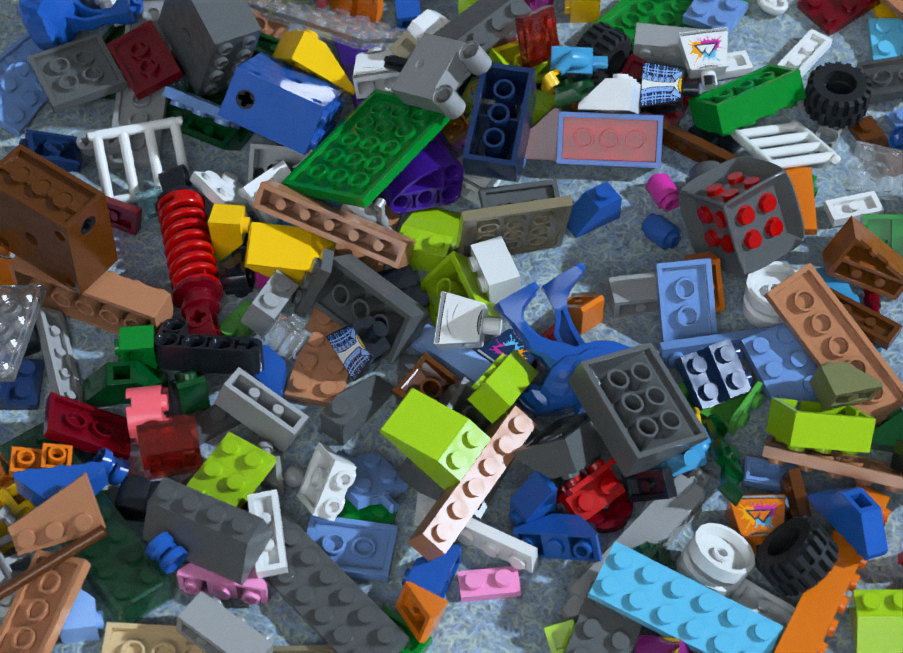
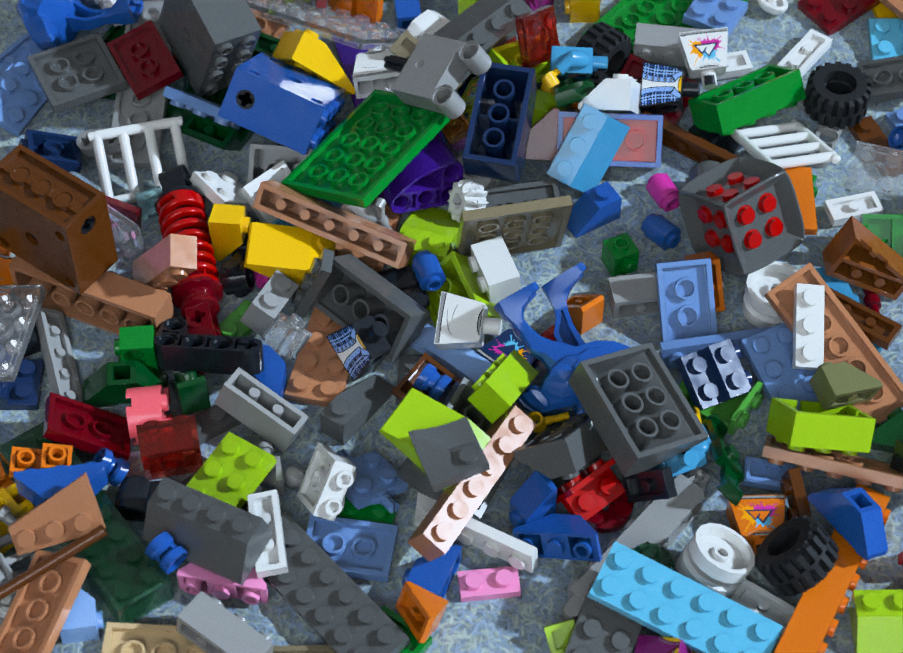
(126, 234): none -> clear plate
(167, 262): none -> nougat brick
(428, 271): none -> blue brick
(432, 382): none -> blue wheel
(449, 453): none -> dark grey plate
(466, 196): none -> white gear
(544, 421): none -> yellow hand
(587, 149): none -> dark azure slope
(620, 255): none -> green brick
(808, 326): none -> white plate

